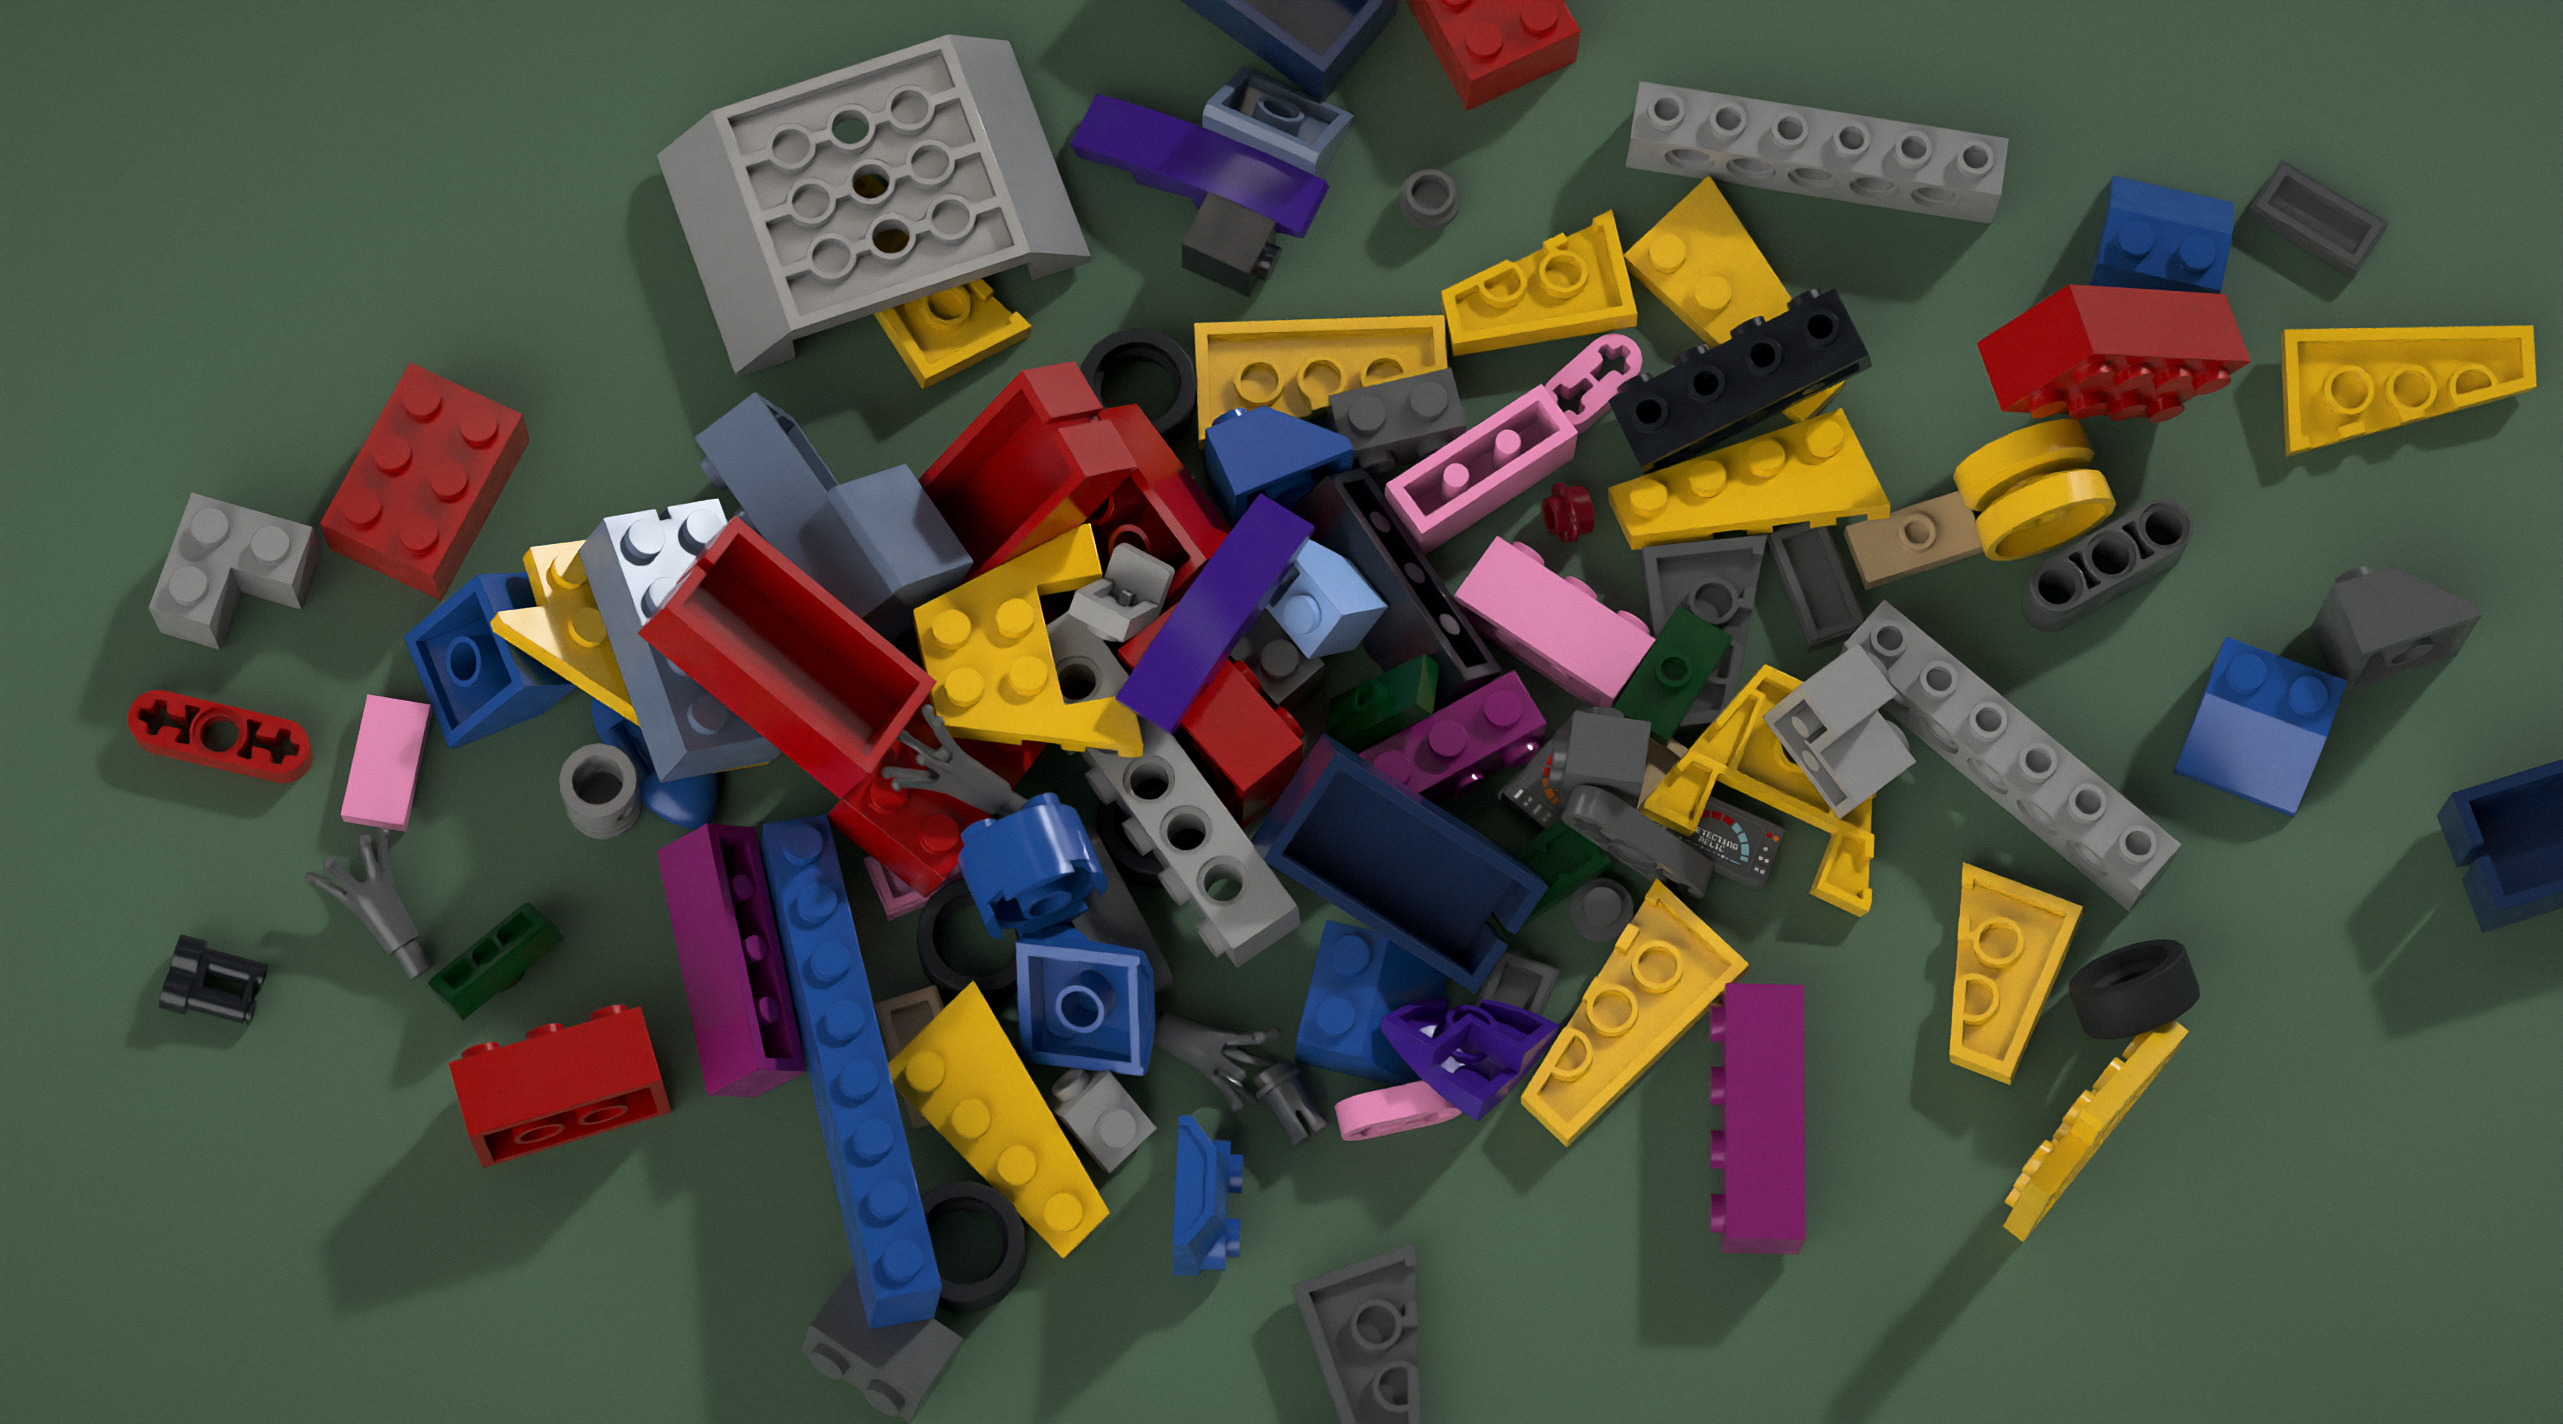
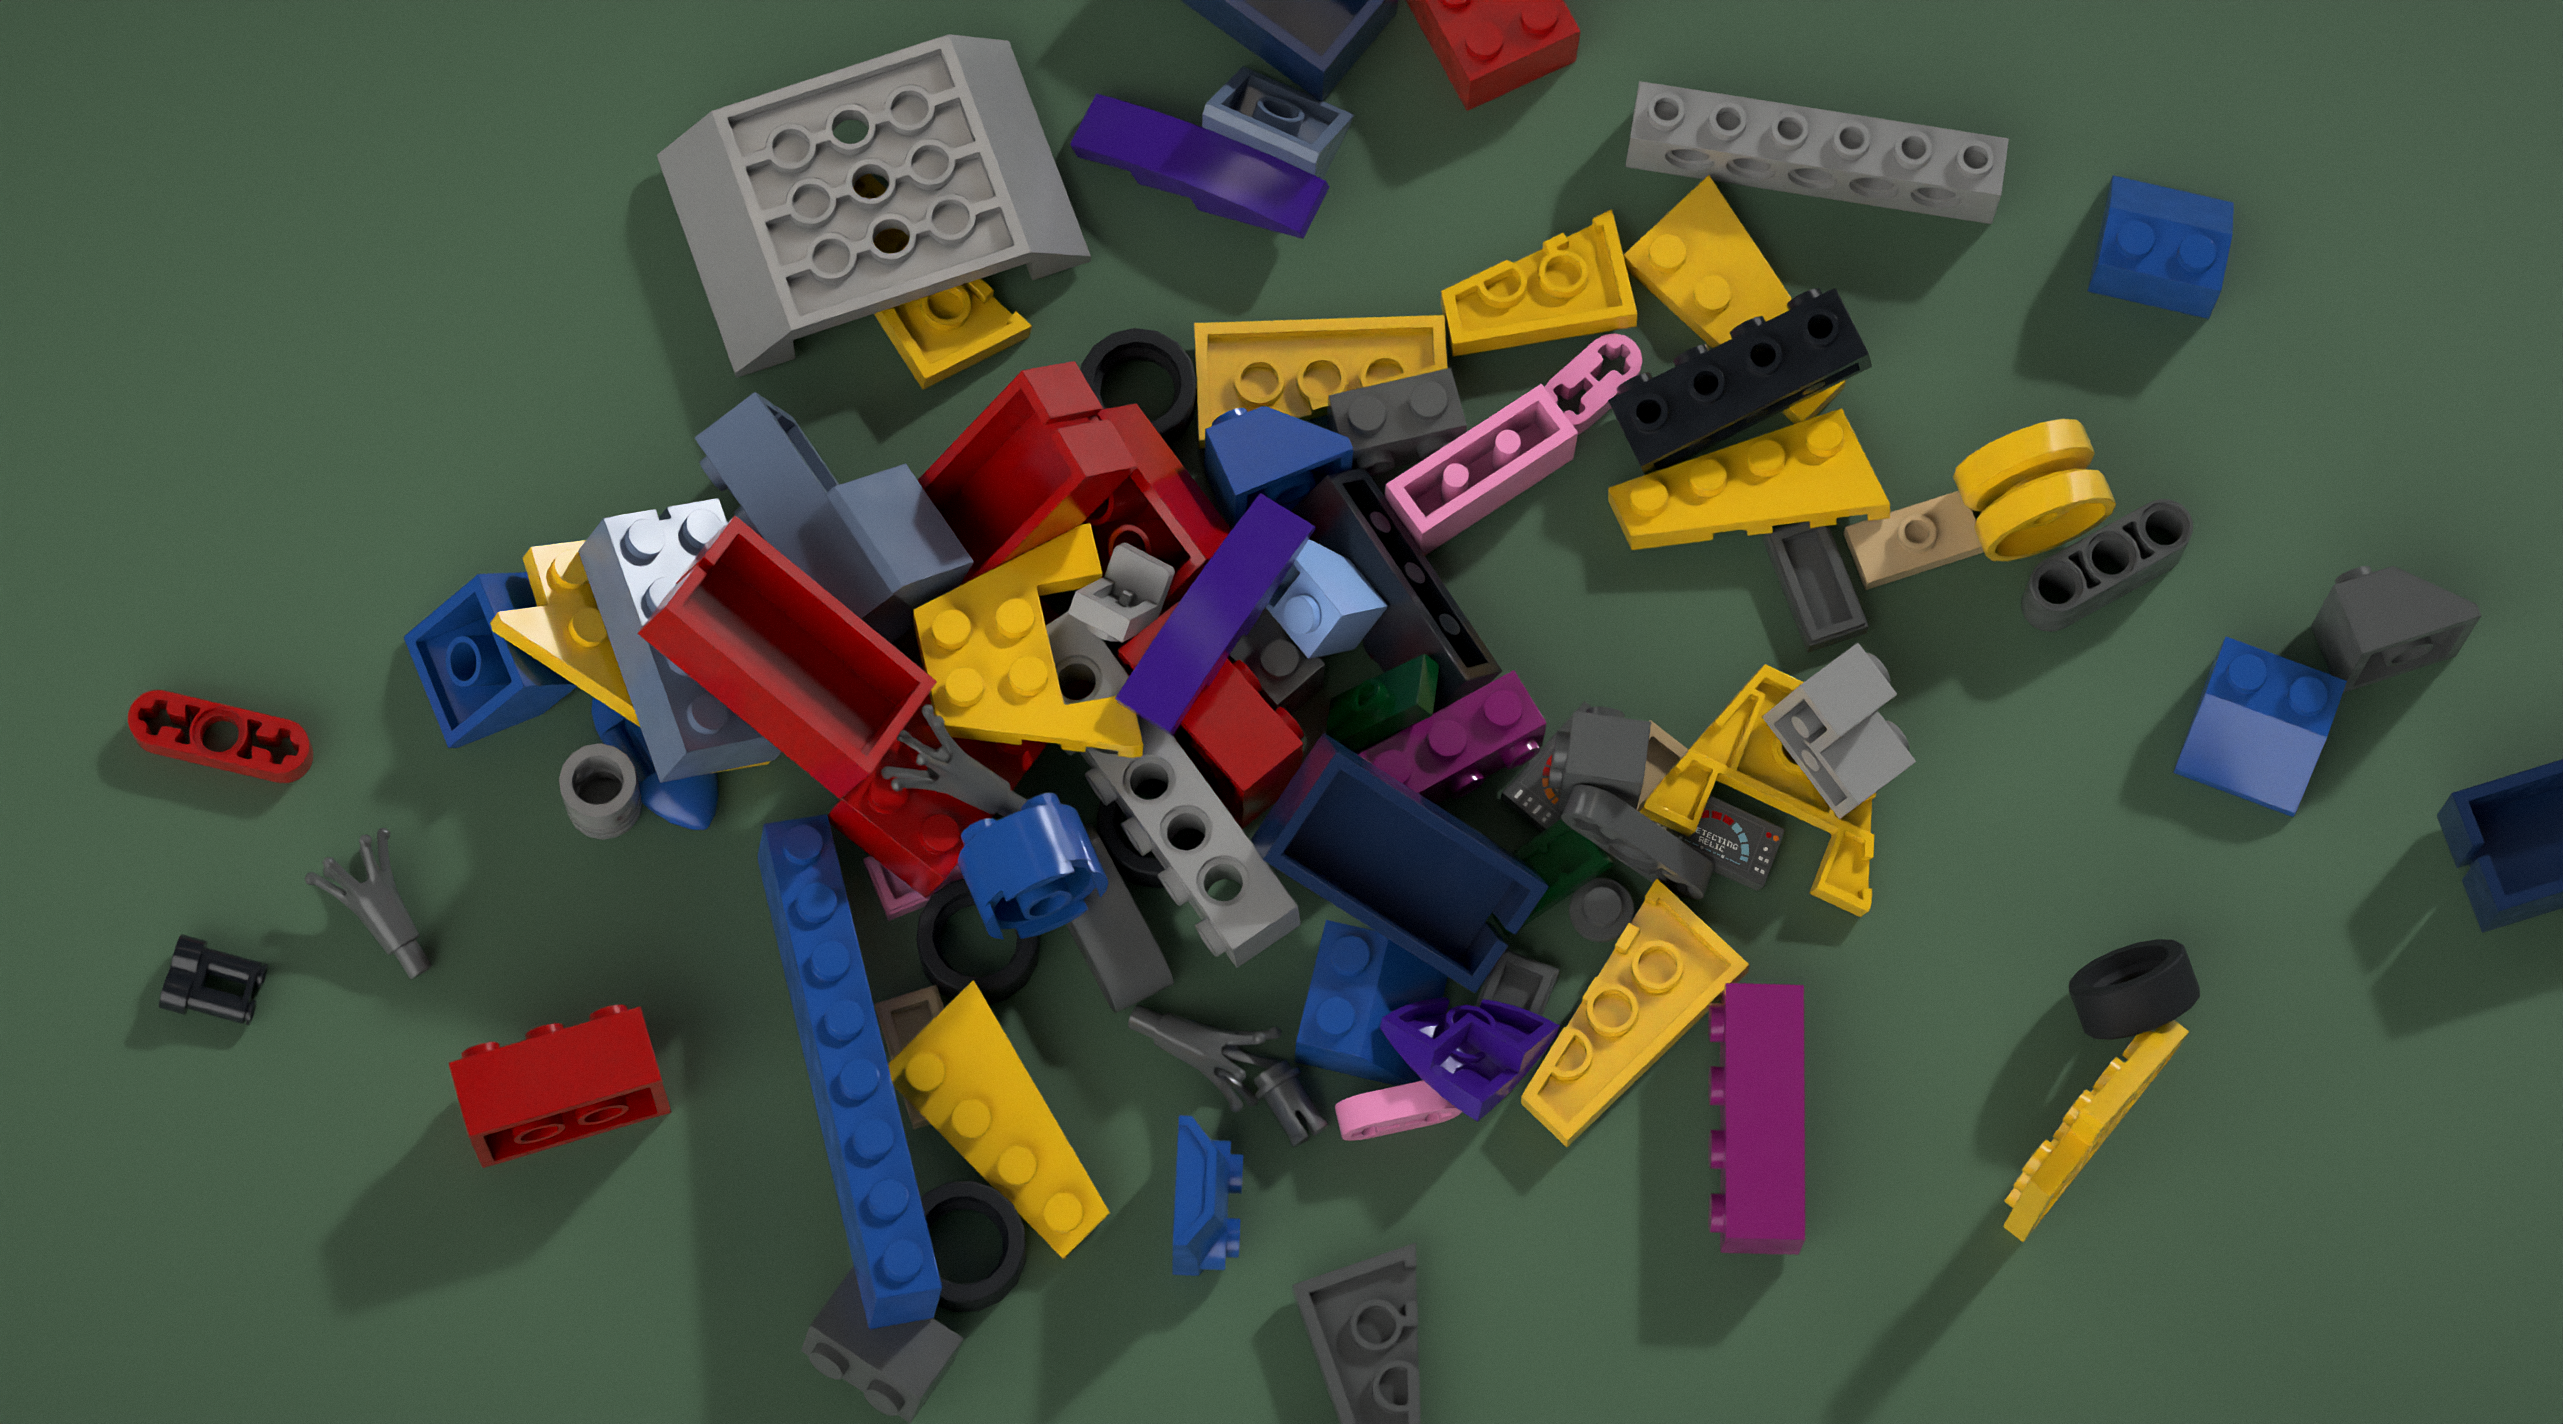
(228, 553): light grey brick -> none
(386, 763): bright pink tile -> none
(425, 481): red brick -> none
(495, 961): dark green plate -> none
(731, 961): magenta brick -> none
(1084, 1002): blue slope -> none
(1099, 1115): light grey bracket -> none
(1231, 245): black brick -> none
(1429, 199): dark grey plate -> none
(1553, 623): bright pink brick -> none
(1568, 512): dark red plate -> none
(1673, 674): dark green plate -> none
(1716, 584): dark grey wing -> none
(2005, 968): yellow wing -> none
(2016, 761): light grey brick -> none
(2114, 353): red piece -> none
(2317, 219): dark grey tile -> none
(2379, 379): yellow wing -> none

